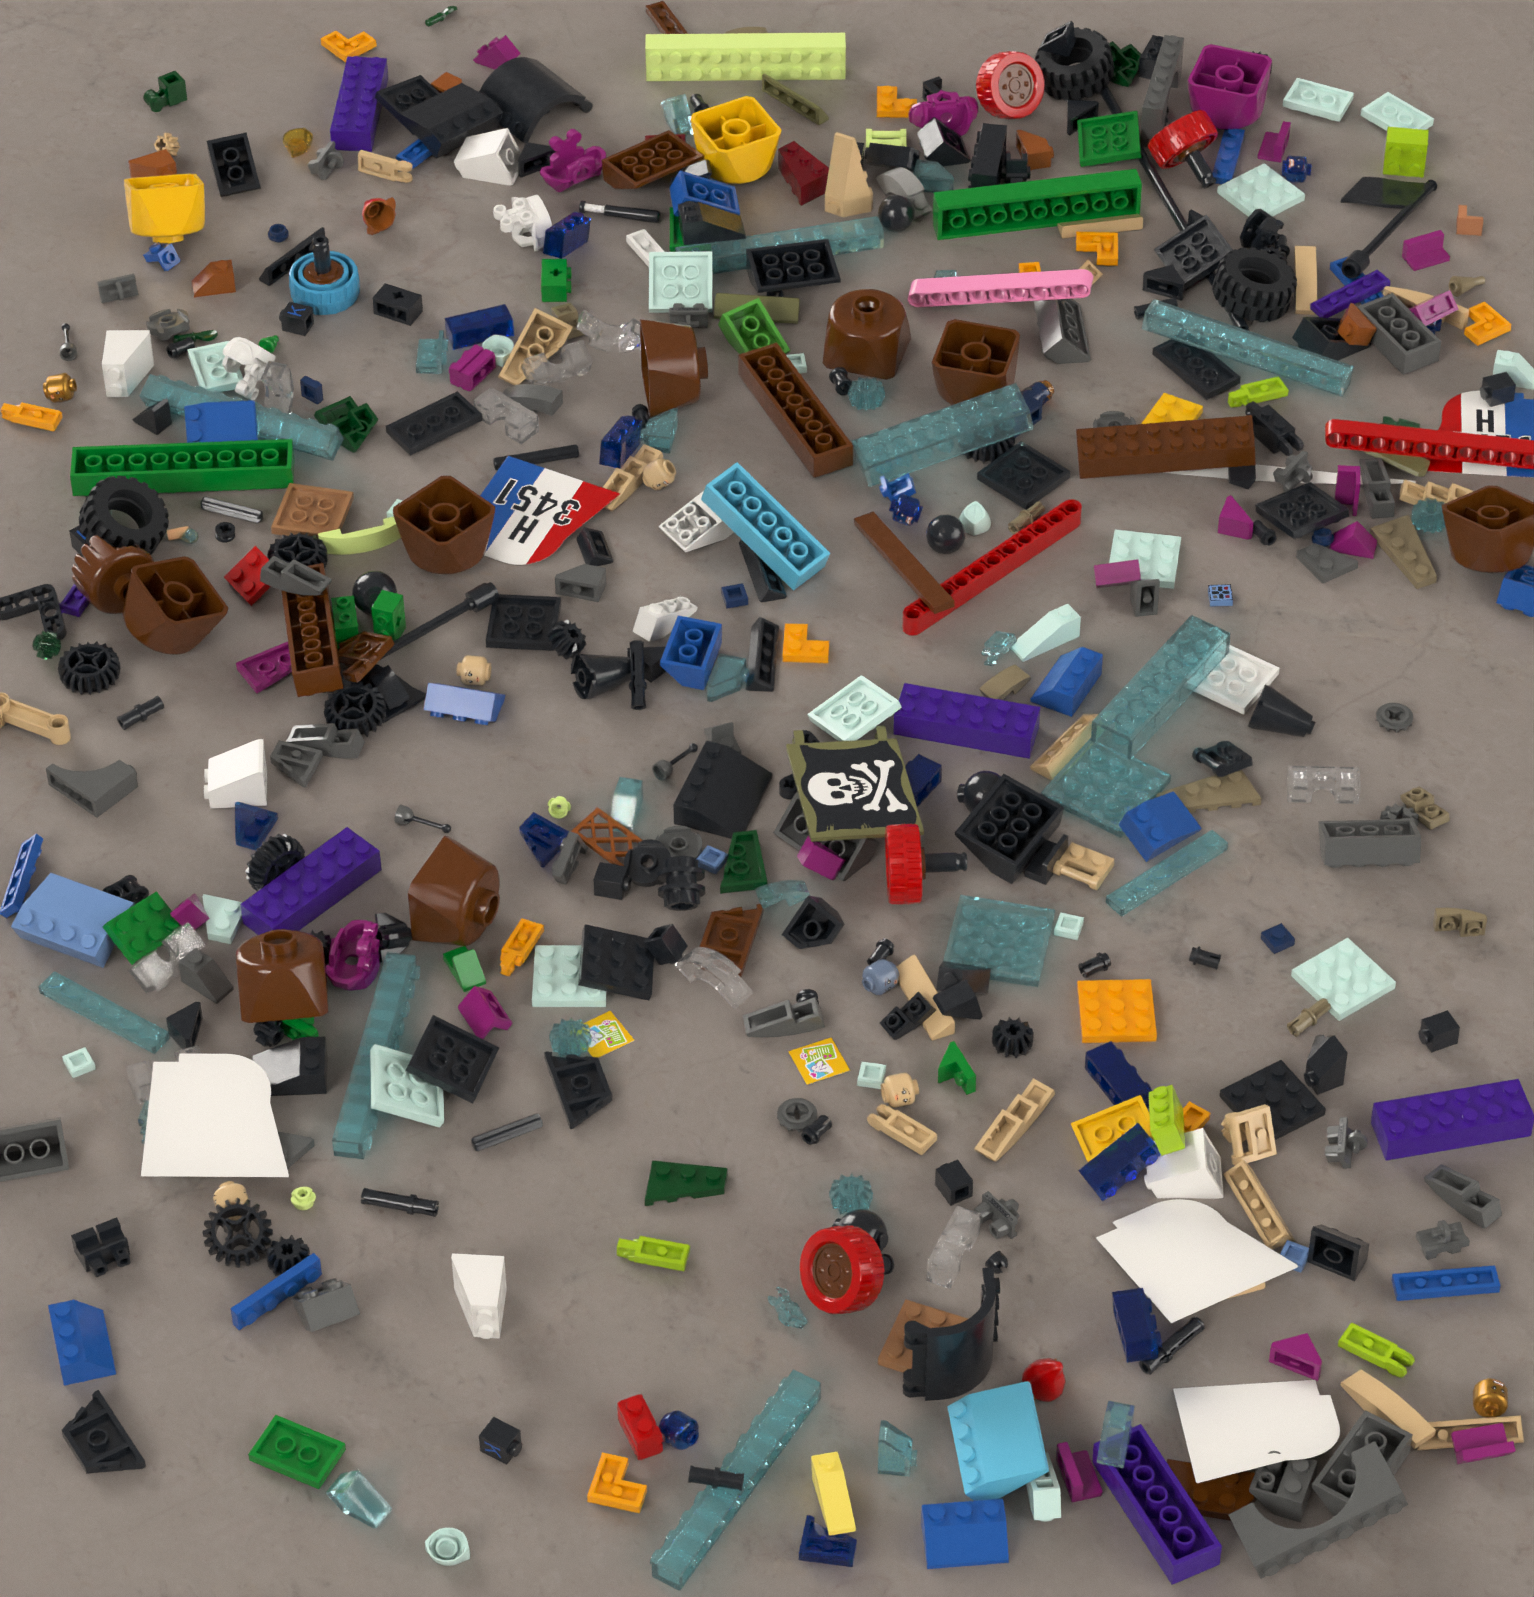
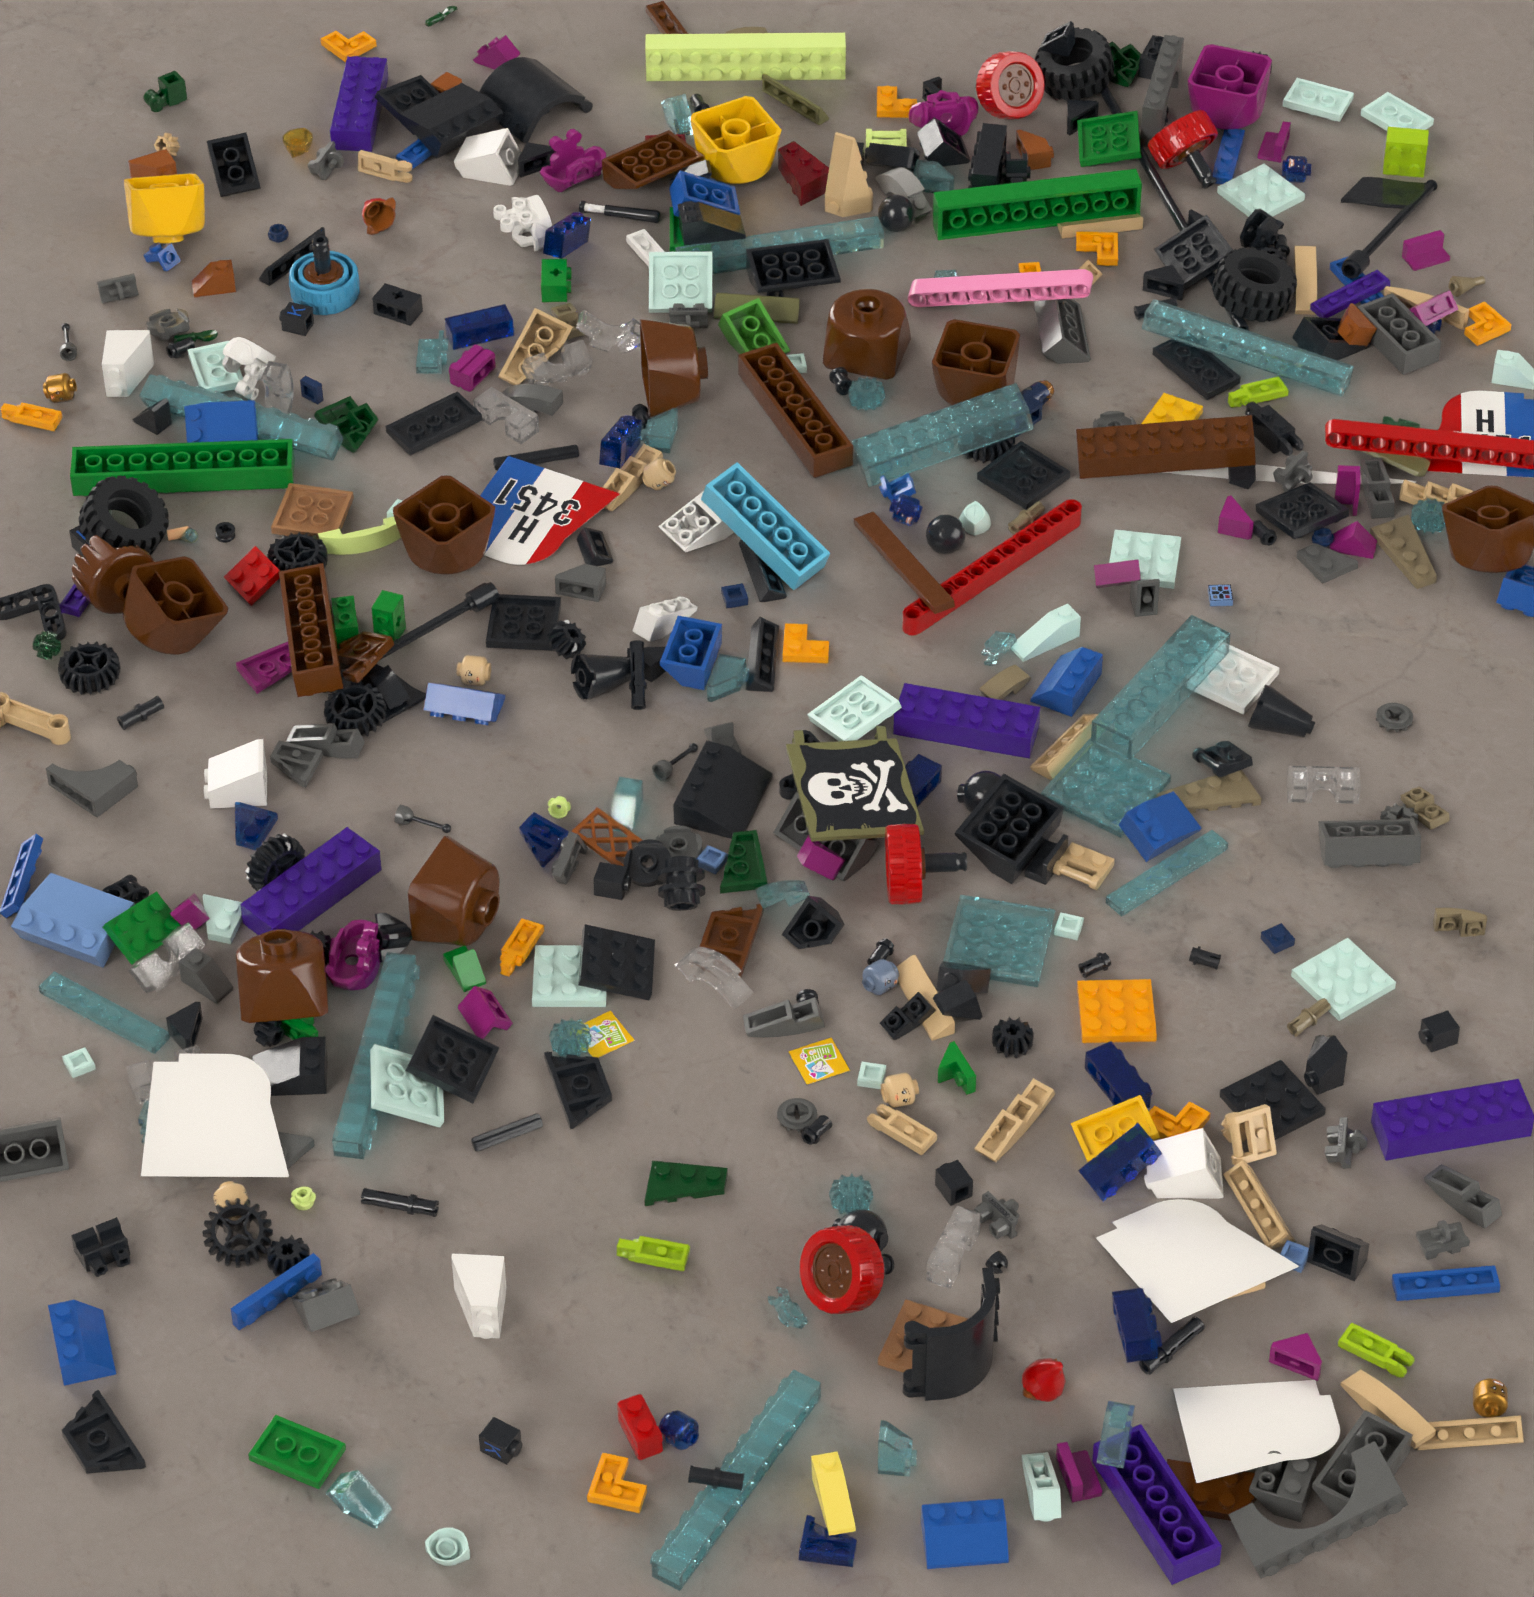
(231, 509): axle -> none
(269, 343): green hair -> none
(293, 577): dark grey slope -> none
(368, 587): black brick -> none
(500, 346): light aqua hat -> none
(666, 944): black brick -> none
(997, 1440): medium azure slope -> none
(1166, 1120): lime brick -> none
(1468, 224): nougat panel -> none
(1481, 1443): magenta panel -> none
(1498, 389): black brick -> none

